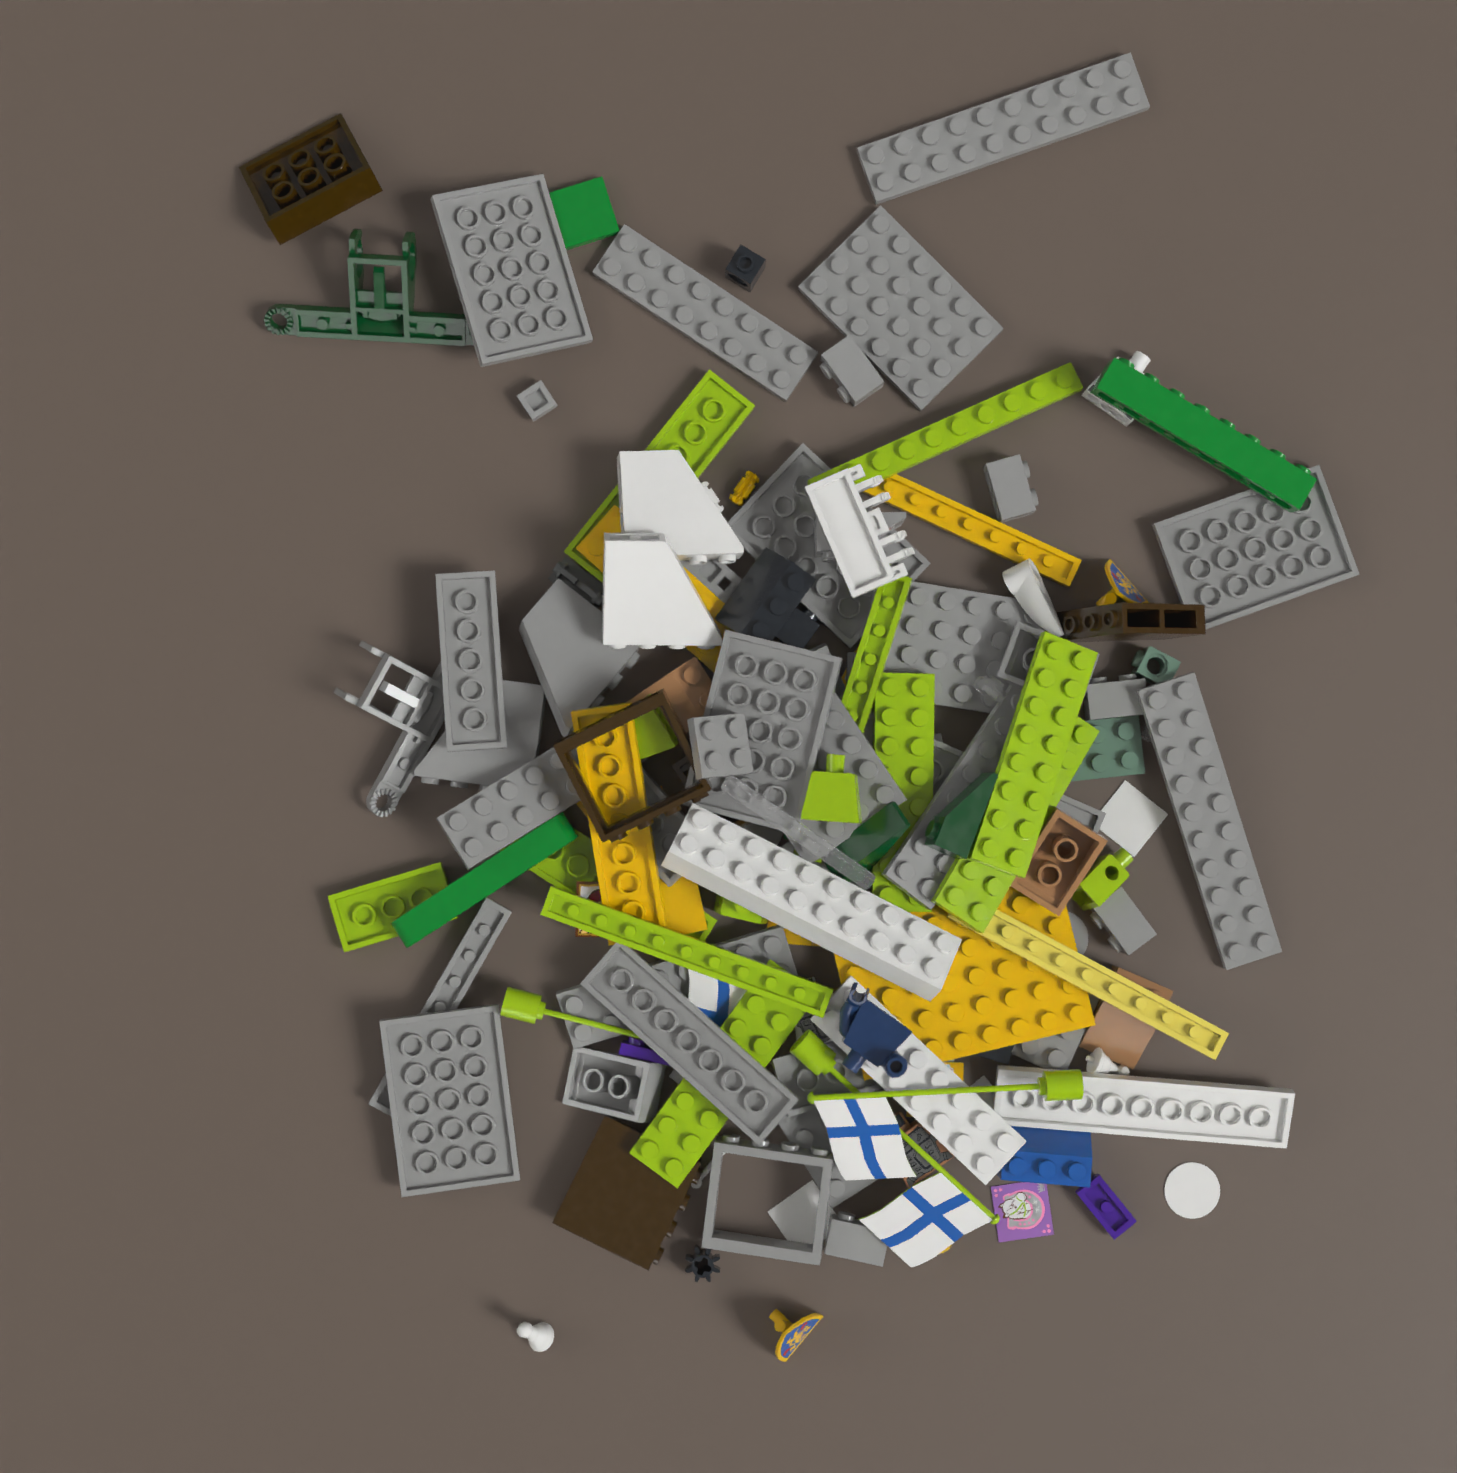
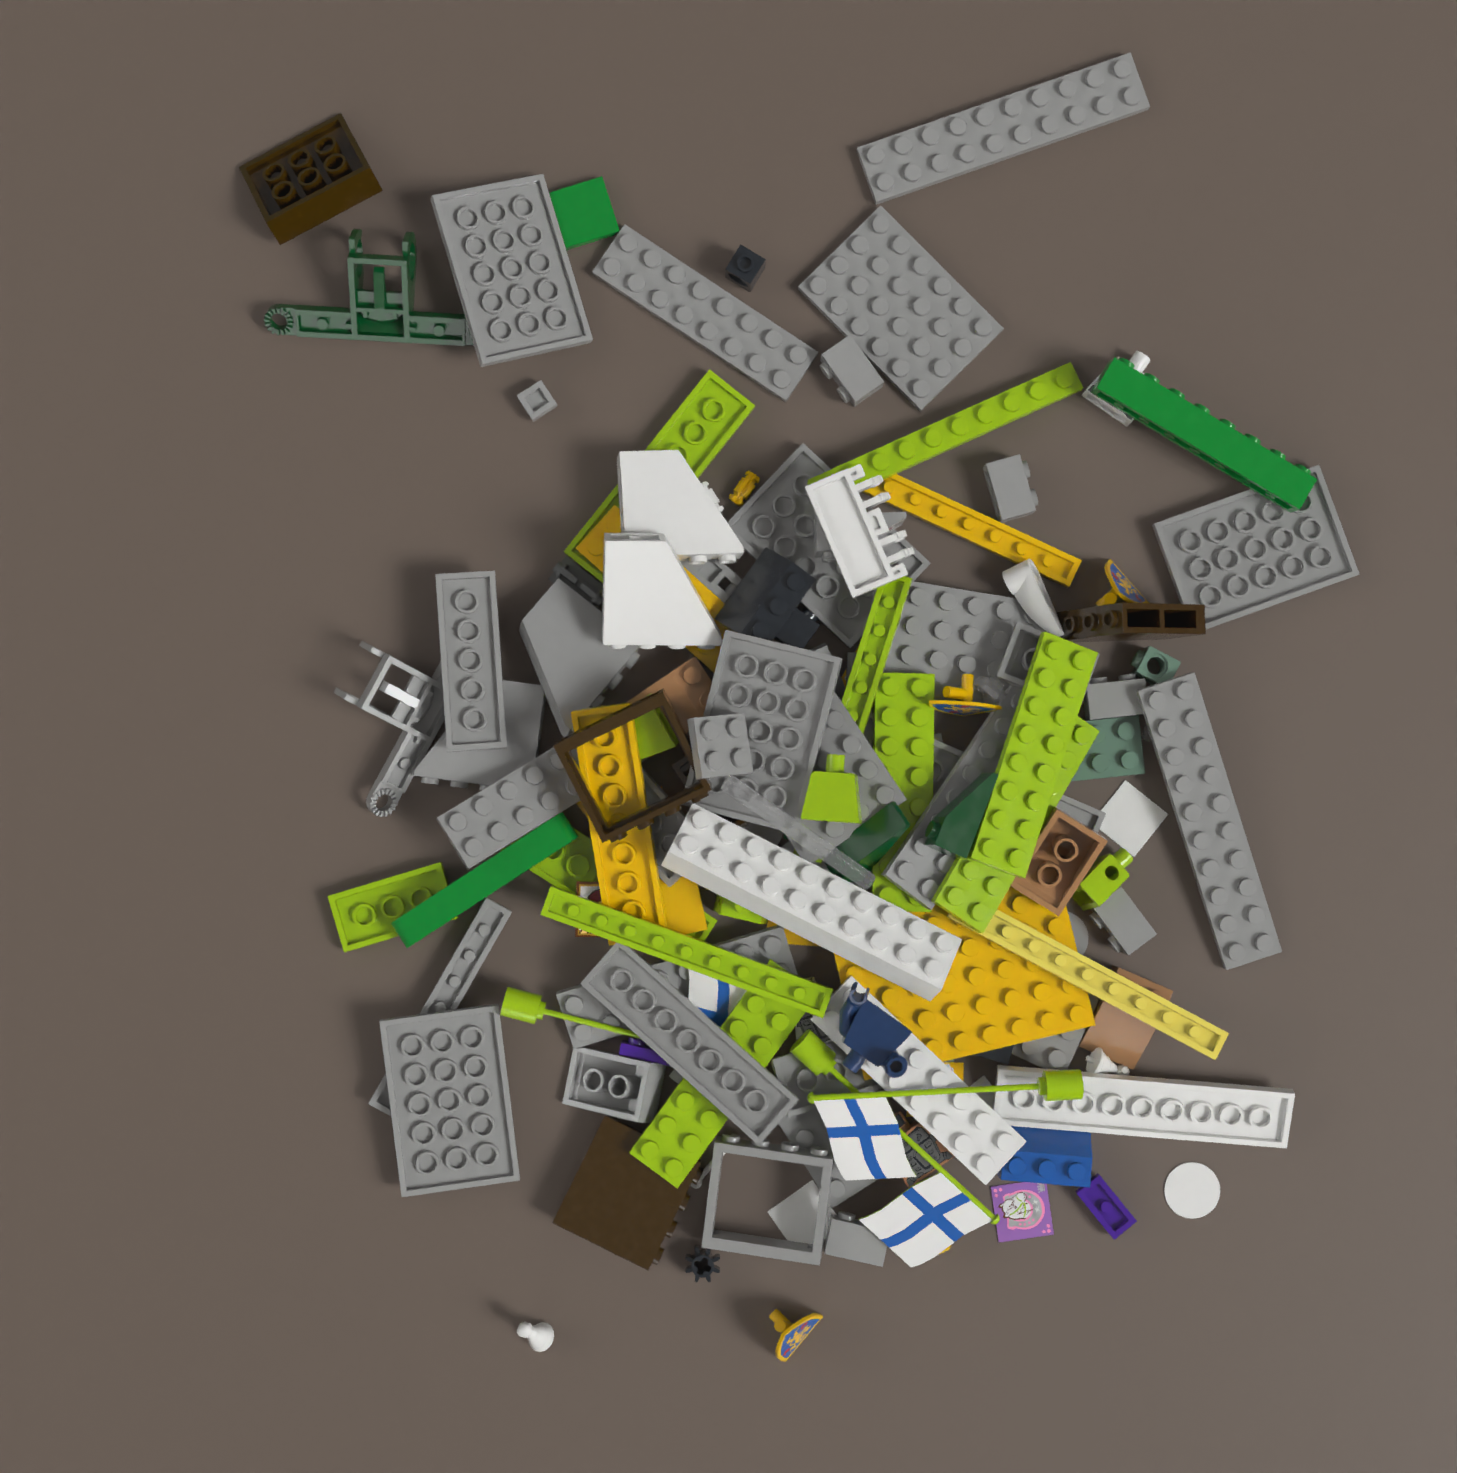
(965, 694): none -> shield

